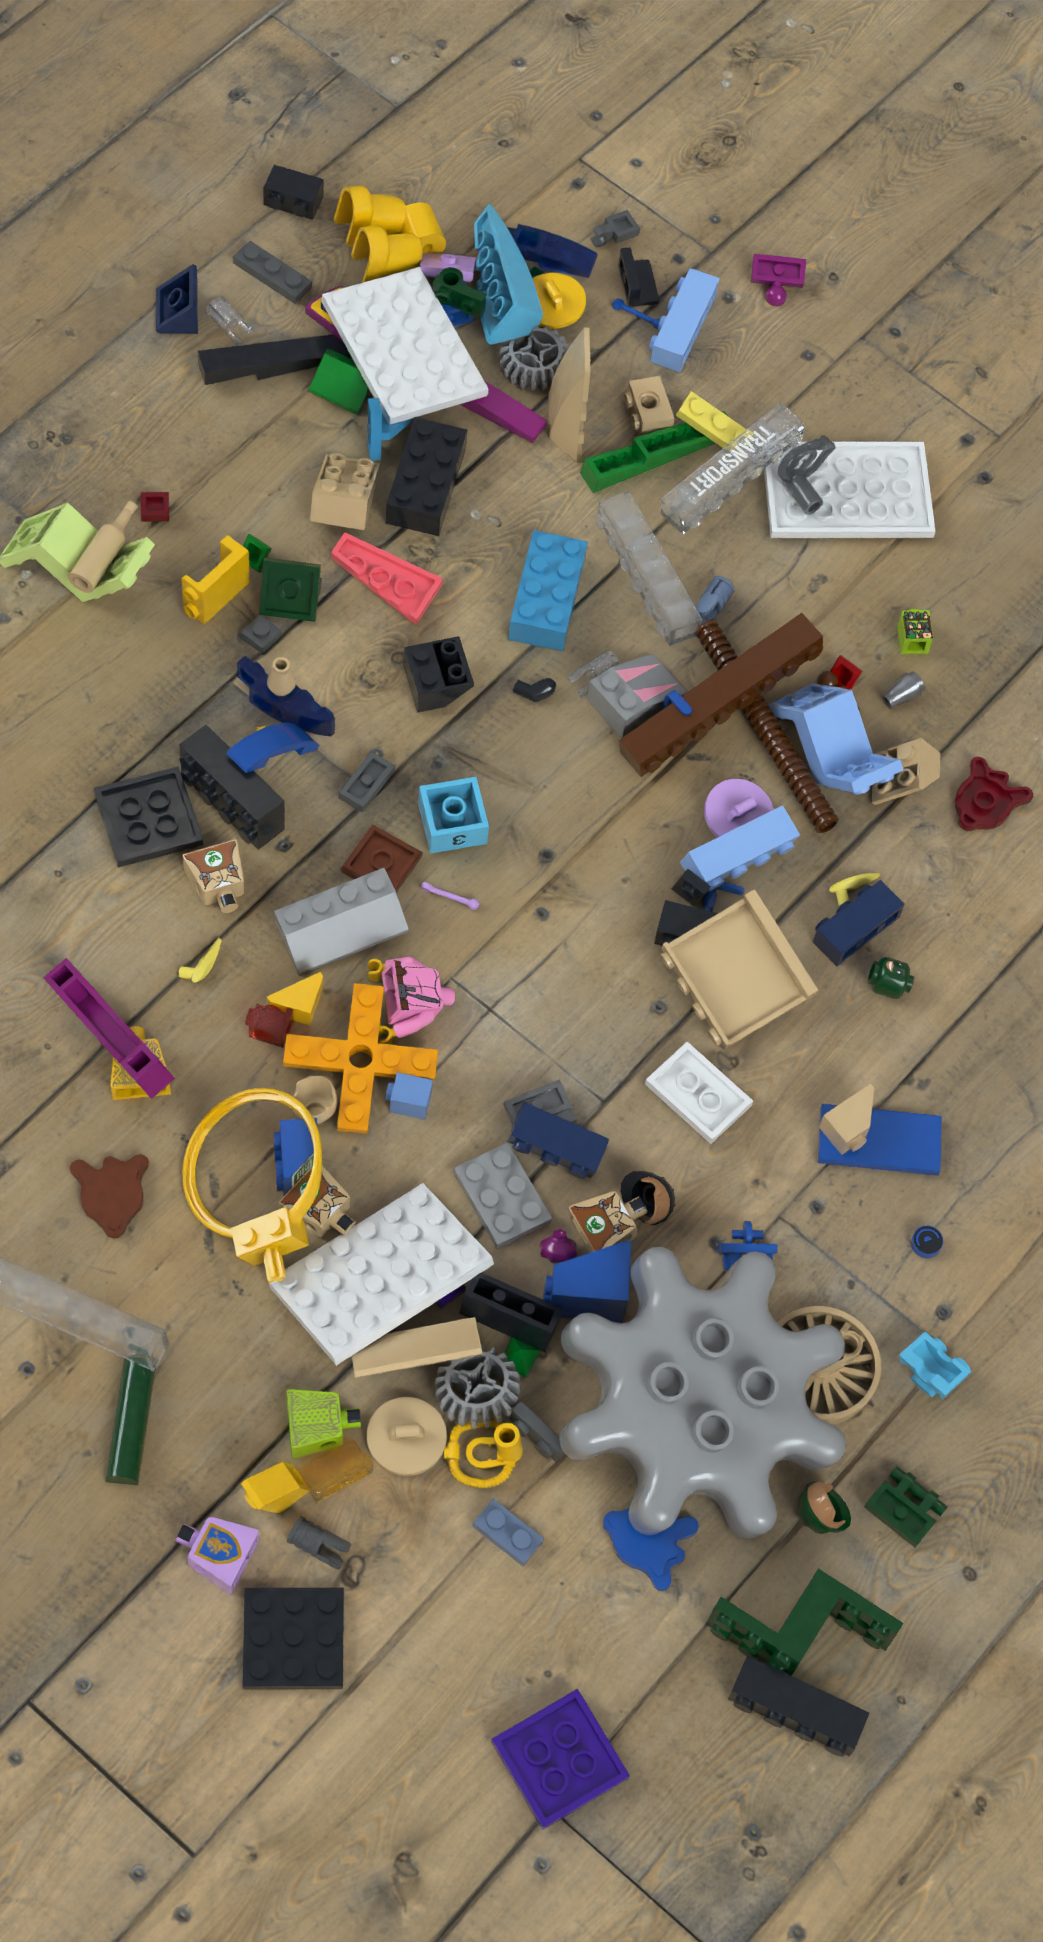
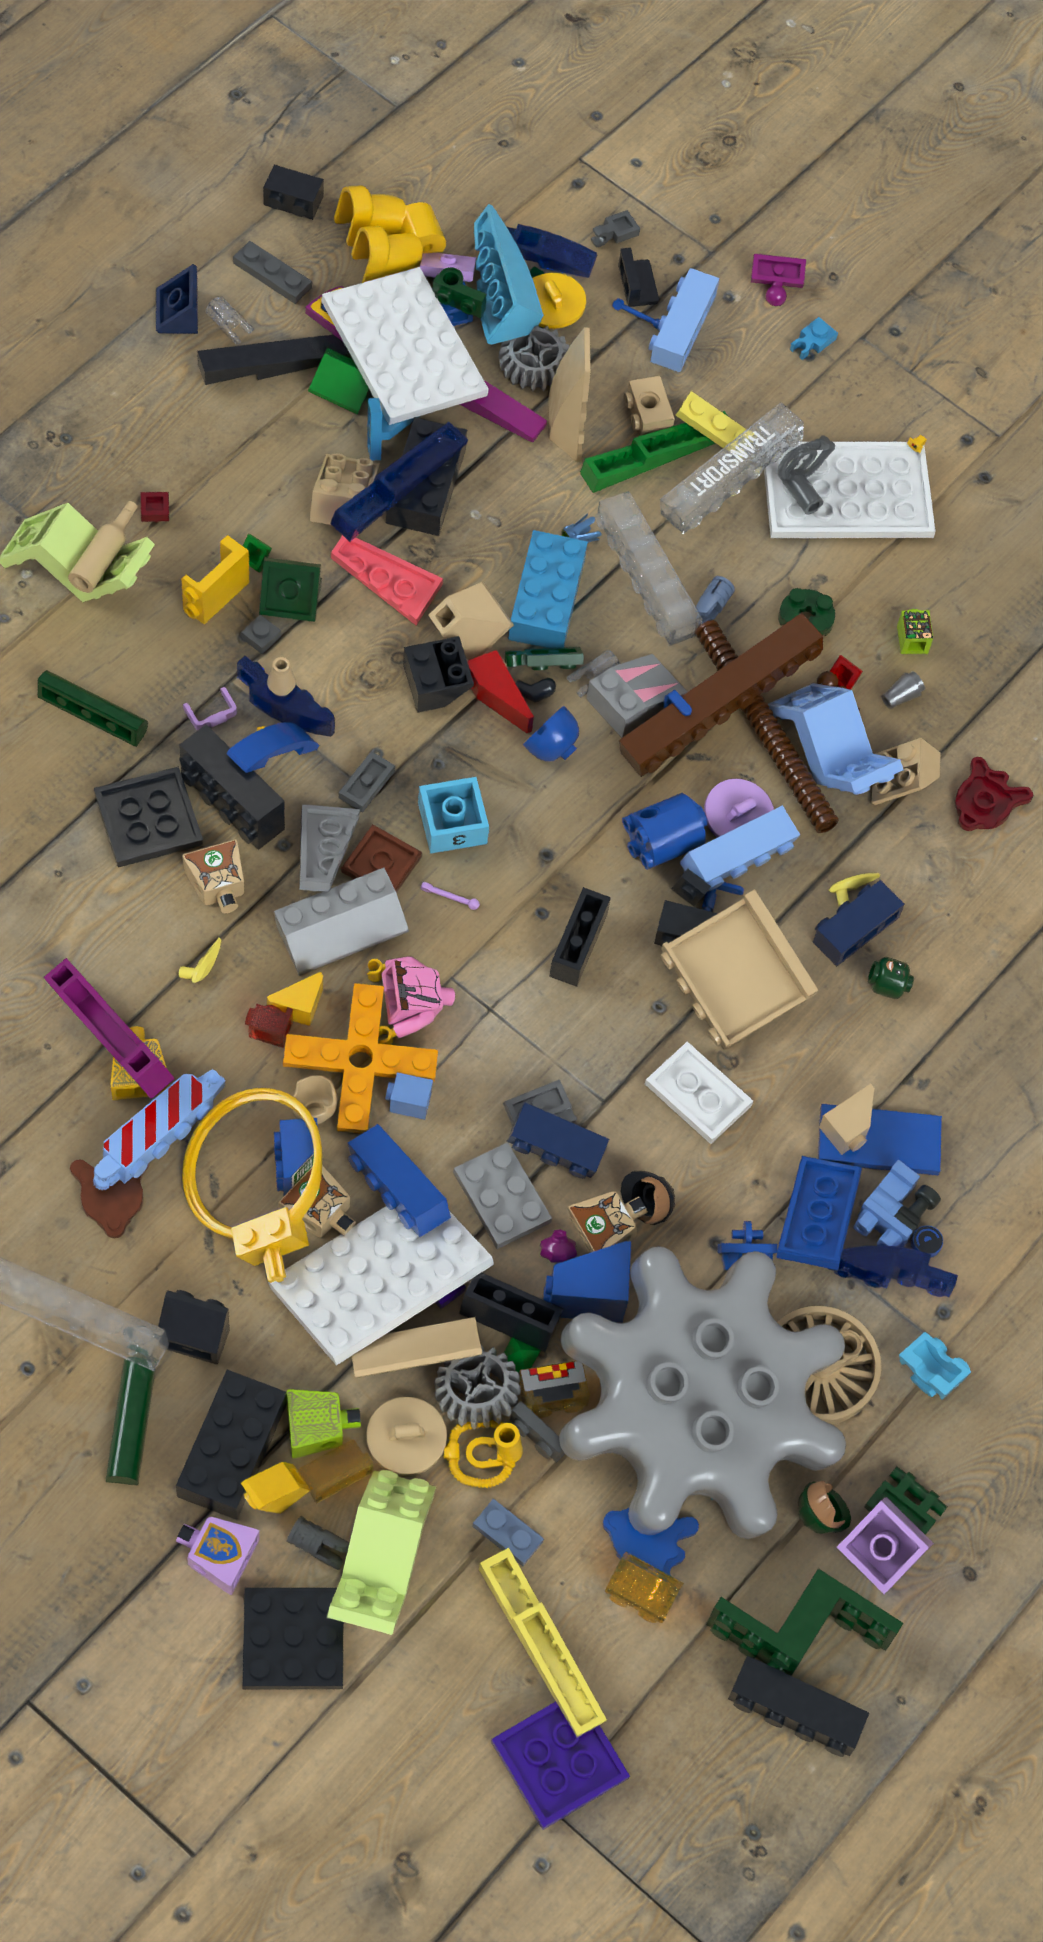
(91, 708): none -> dark green brick
(156, 1128): none -> light blue hinge
(195, 1325): none -> black slope
(214, 719): none -> lavender piece
(231, 1444): none -> black brick
(323, 844): none -> light grey wing
(382, 1551): none -> yellowish green bracket
(397, 481): none -> clear blue slope
(398, 1180): none -> blue brick
(473, 617): none -> tan slope
(498, 690): none -> red slope
(542, 658): none -> dark green plate
(542, 1642): none -> light yellow slope
(554, 1388): none -> brick
(555, 737): none -> blue cylinder
(579, 530): none -> flat silver piece
(580, 937): none -> black brick
(643, 1588): none -> clear yellow brick
(665, 830): none -> blue cylinder
(809, 601): none -> dark green plate
(814, 336): none -> dark azure plate
(819, 1213): none -> blue tile
(885, 1209): none -> medium blue hips
(885, 1545): none -> lavender brick
(908, 1266): none -> clear blue slope
(917, 443): none -> yellow piece

